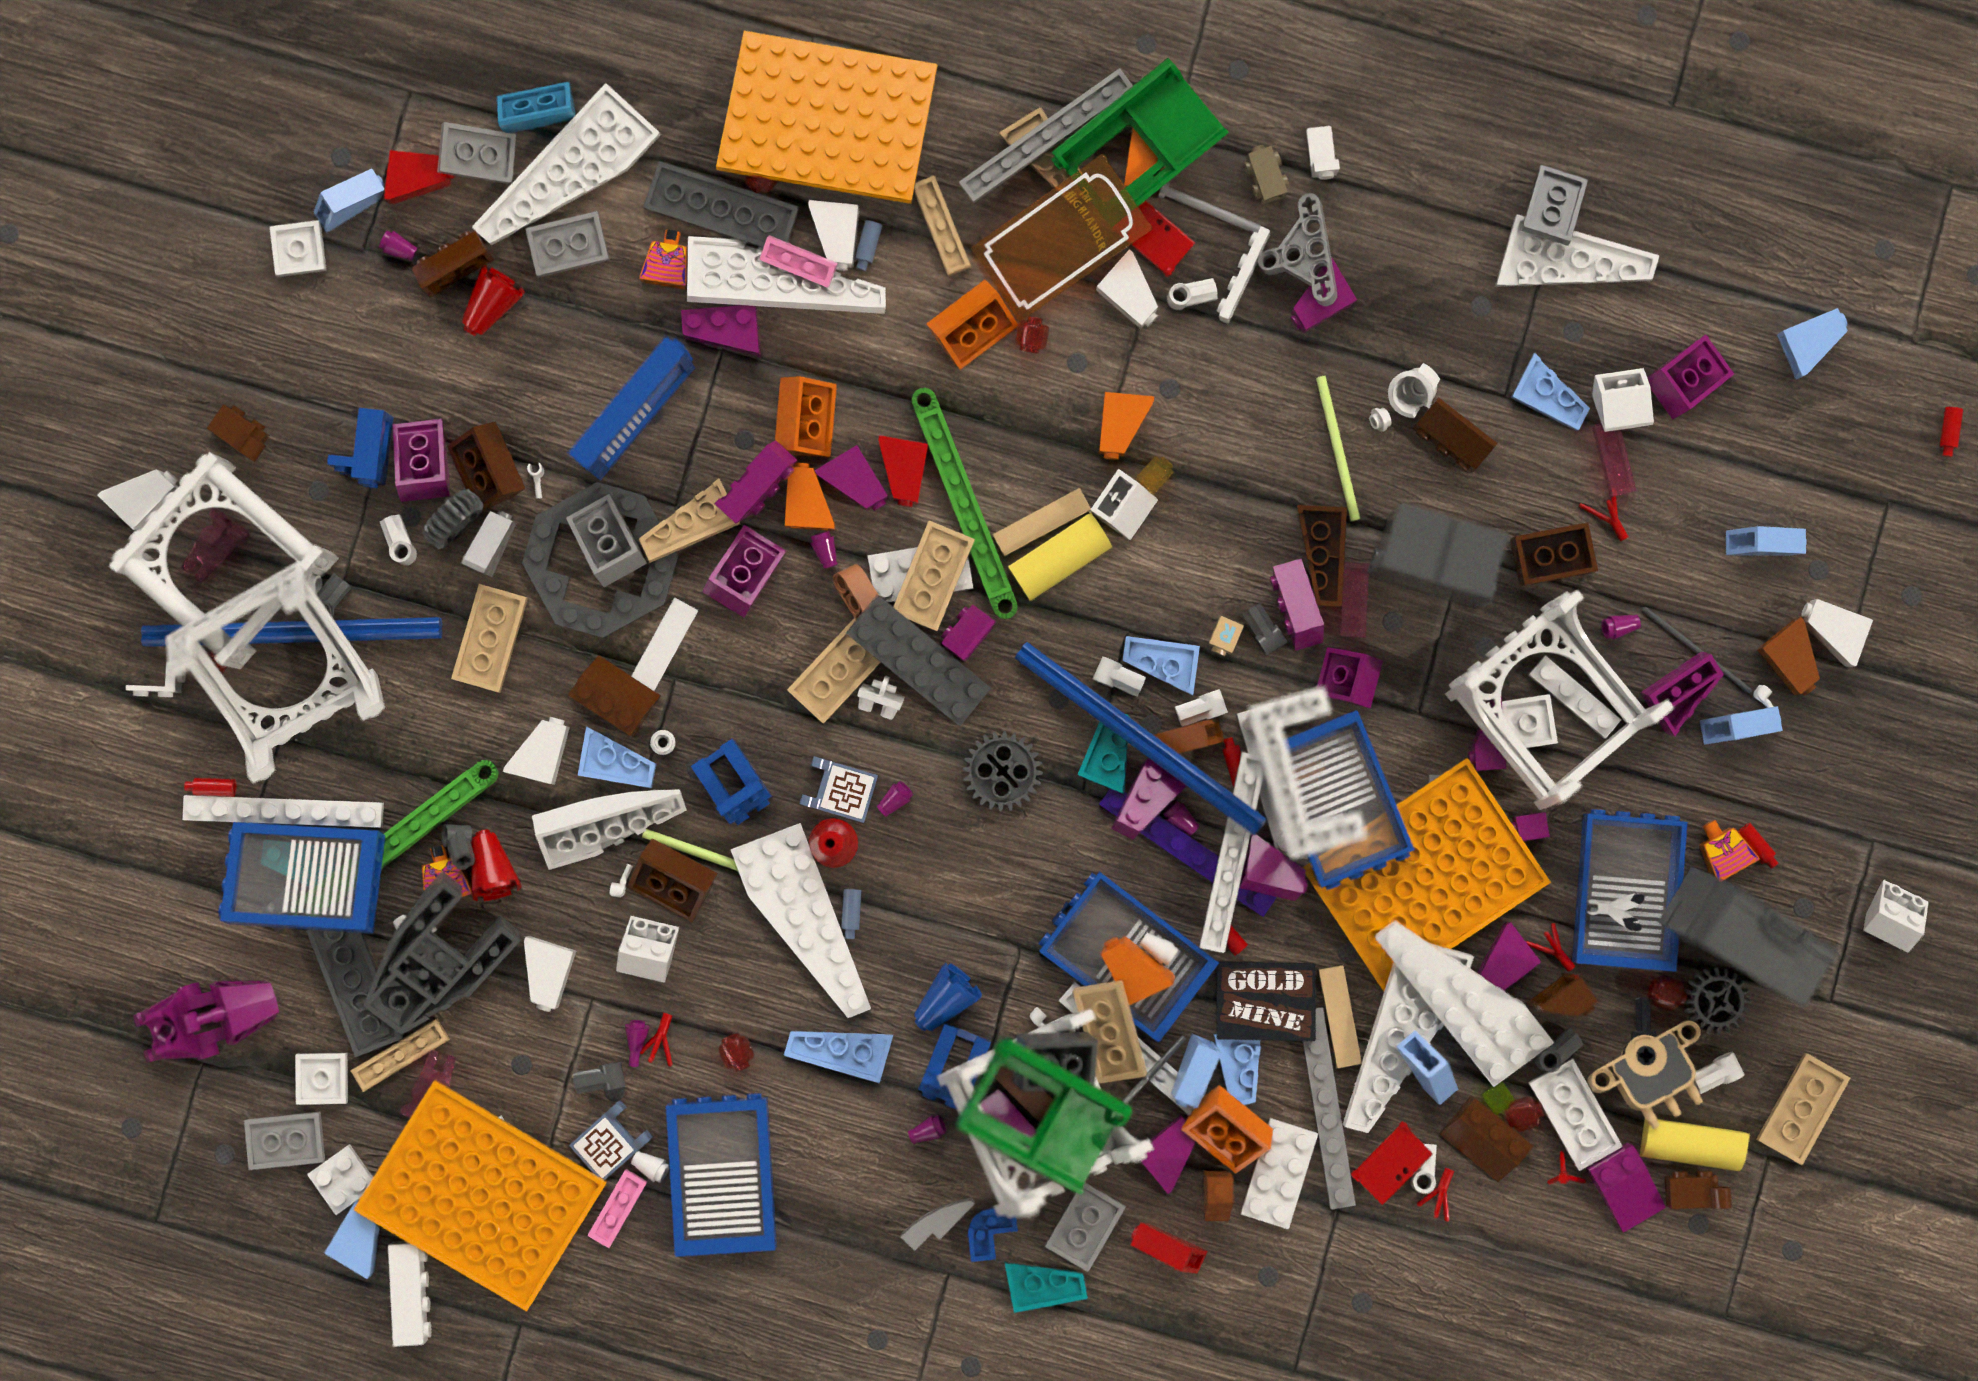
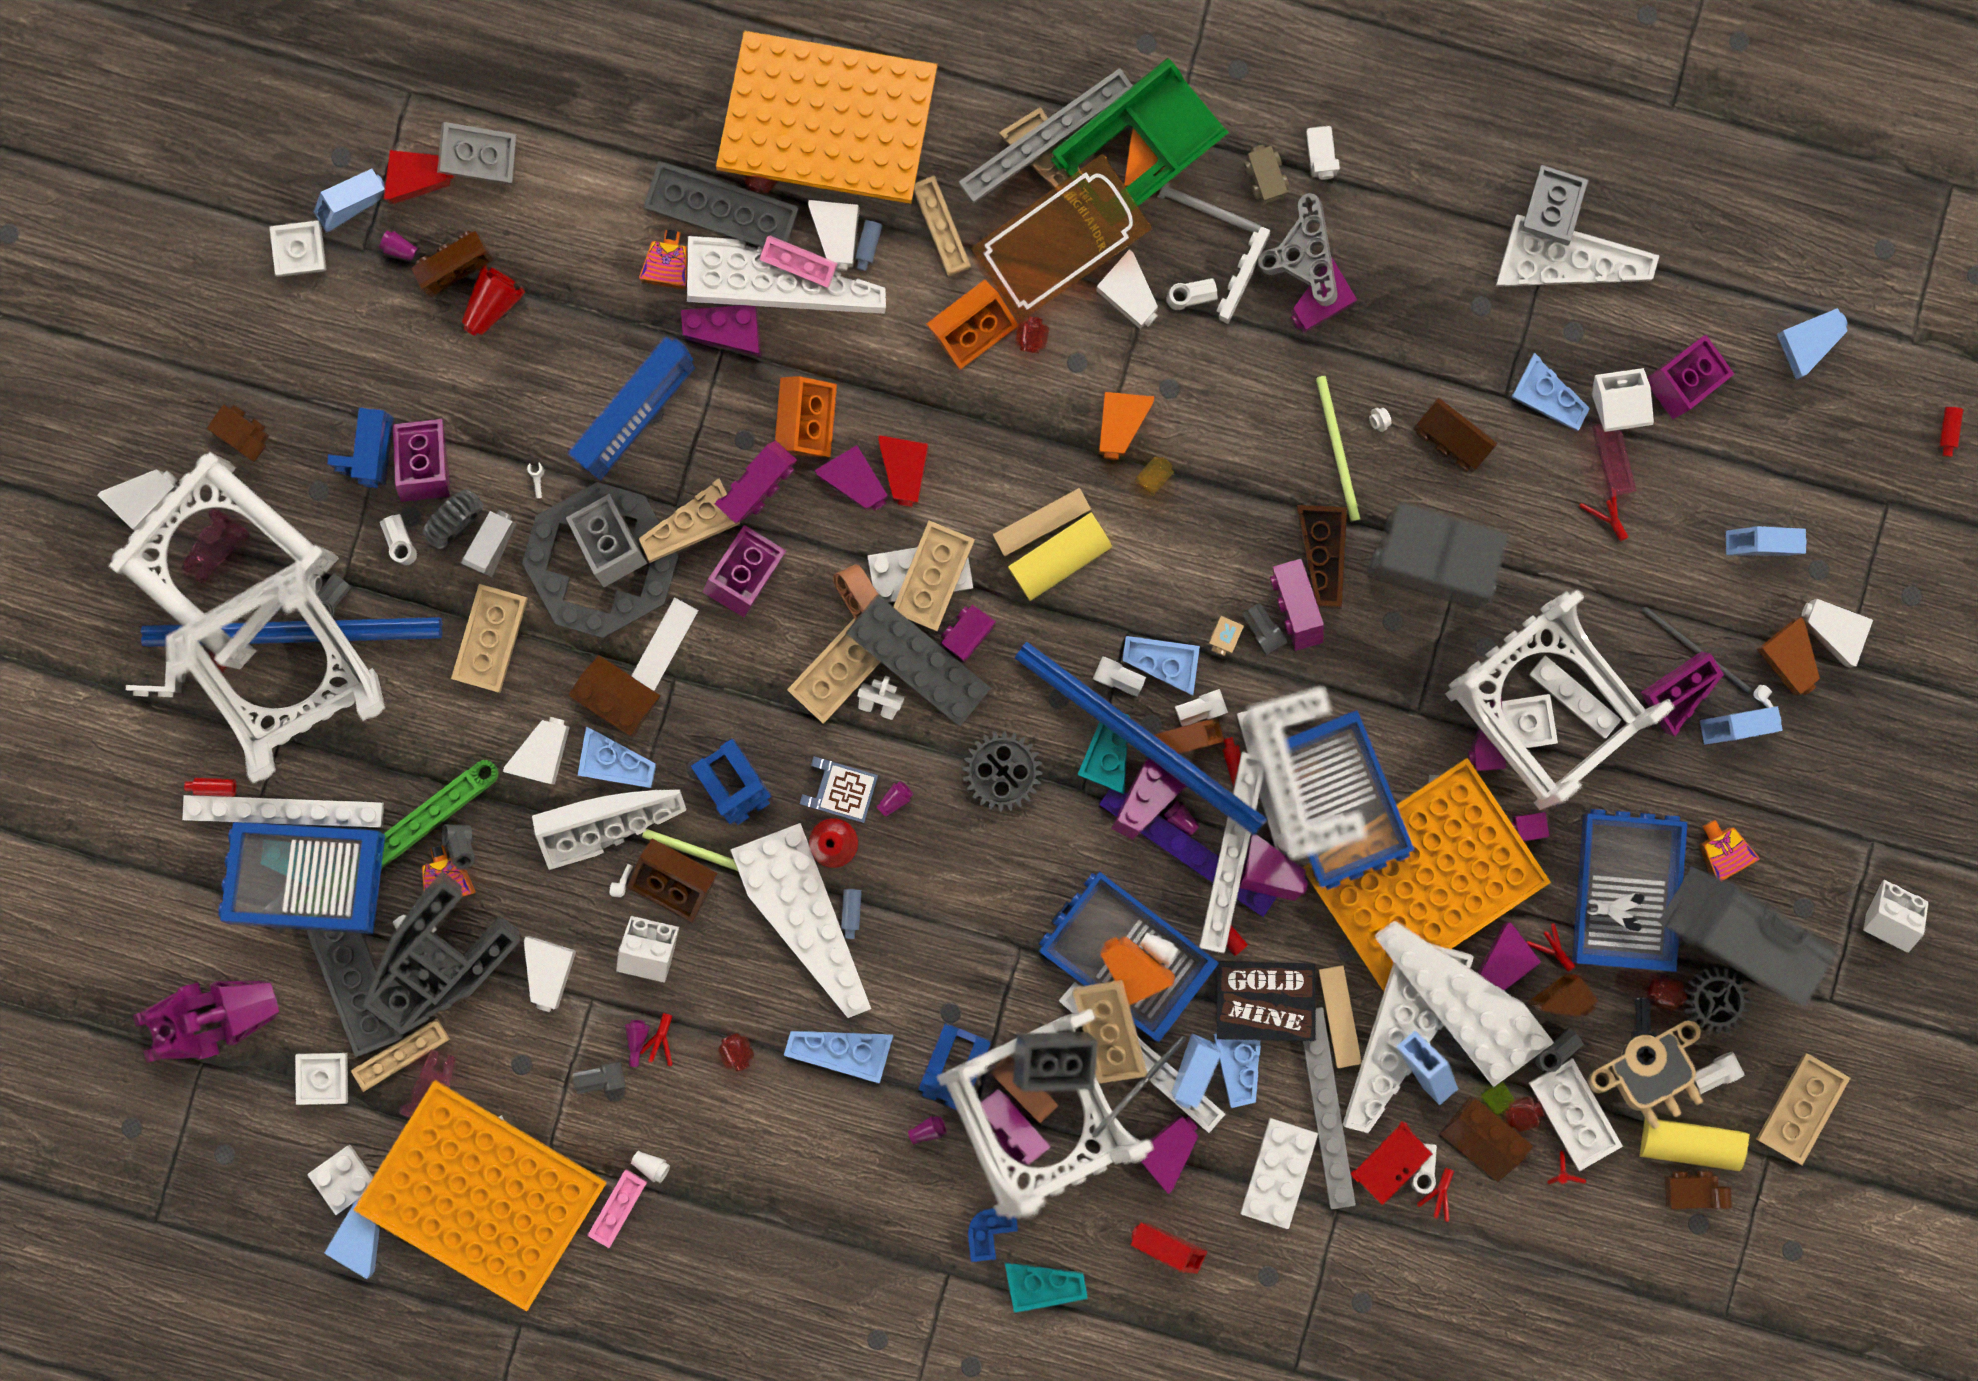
(284, 1140): light grey plate -> none
(408, 1294): white brick -> none
(486, 465): reddish brown slope -> none
(492, 871): red cone -> none
(535, 108): dark azure slope -> none
(567, 244): light grey plate -> none
(588, 152): white wing -> none
(608, 1143): flag -> none
(655, 742): white plate -> none
(721, 1175): window -> none
(806, 502): orange slope -> none
(824, 548): magenta cone -> none
(936, 1221): light grey slope -> none
(946, 998): blue cone -> none
(964, 502): bright green plate -> none
(1037, 1017): white hand -> none
(1070, 1131): green piece -> none
(1085, 1226): light grey plate -> none
(1123, 504): white slope -> none
(1164, 243): red door -> none
(1217, 1195): dark orange slope -> none
(1228, 1130): orange slope -> none
(1349, 677): magenta slope -> none
(1354, 600): clear pink plate -> none
(1413, 390): white helmet -> none
(1554, 554): reddish brown brick -> none
(1620, 625): magenta cone -> none
(1626, 1187): magenta slope -> none
(1758, 845): red cylinder -> none

